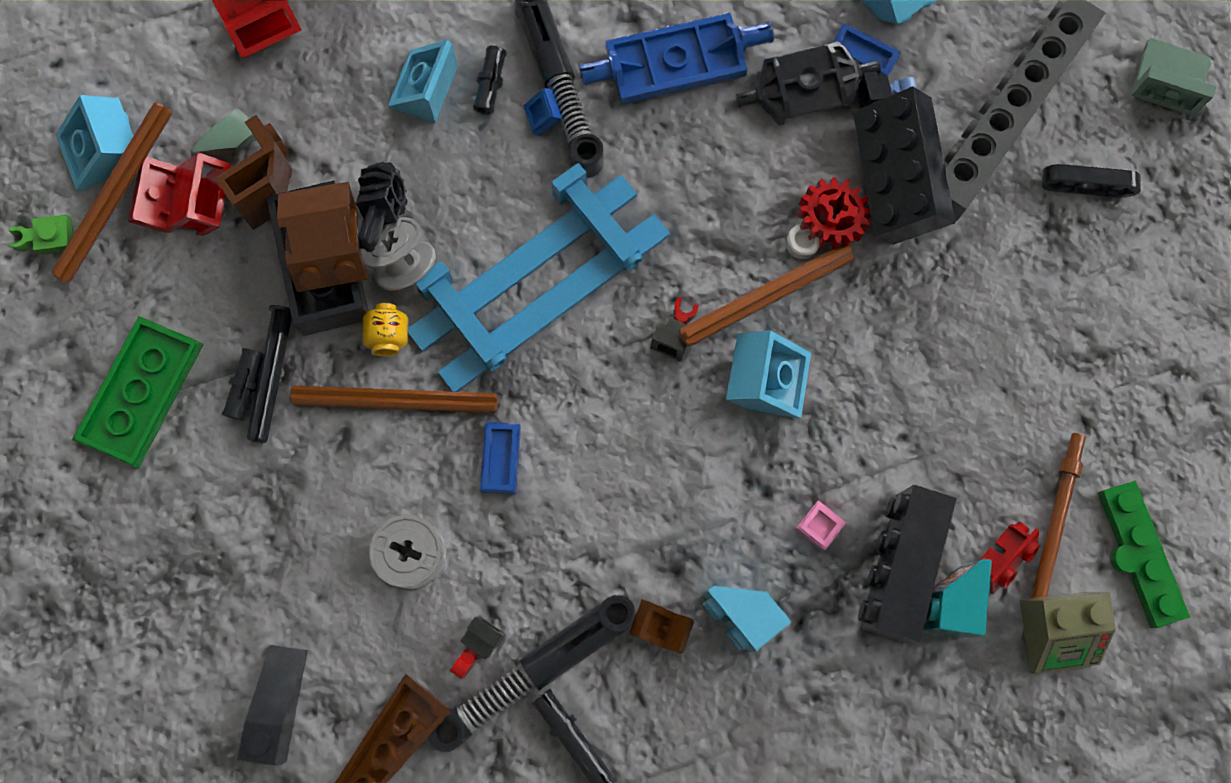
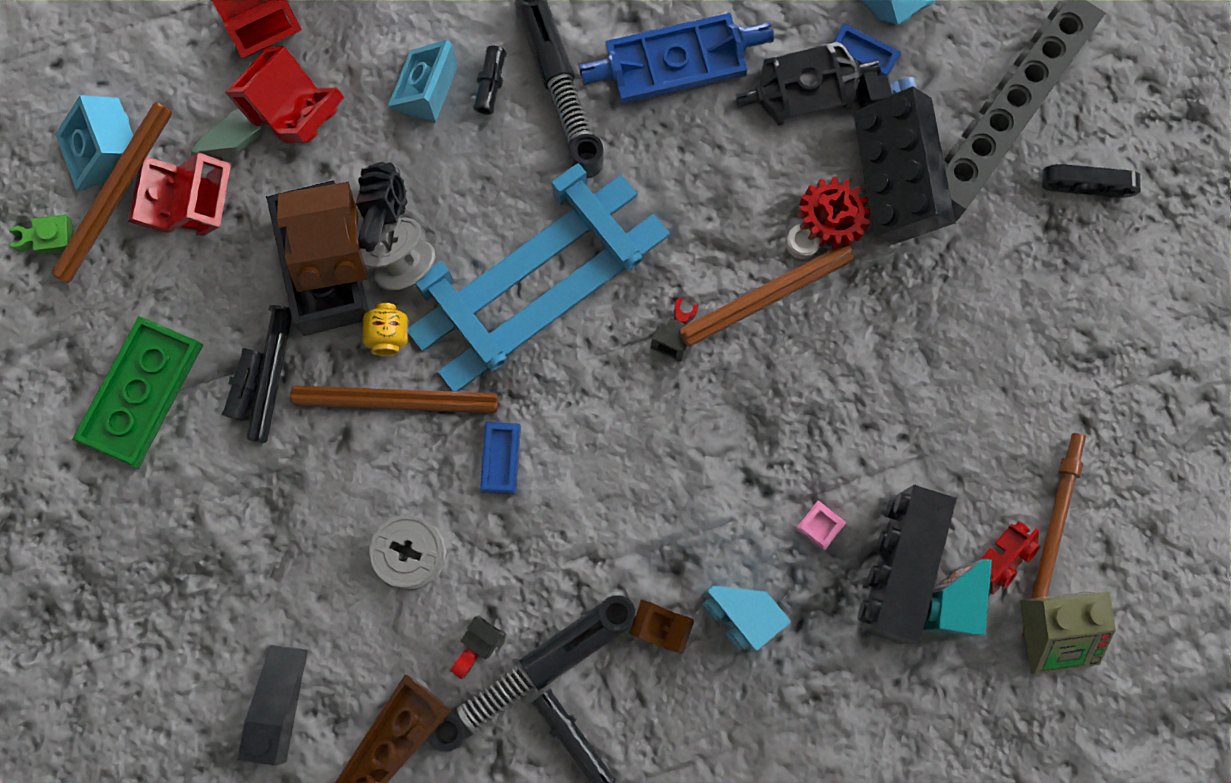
(258, 175): reddish brown piece -> none
(283, 97): none -> red piece
(542, 111): blue tile -> none
(768, 374): medium azure slope -> none
(1142, 555): green hinge -> none
(1173, 77): sand green bracket -> none

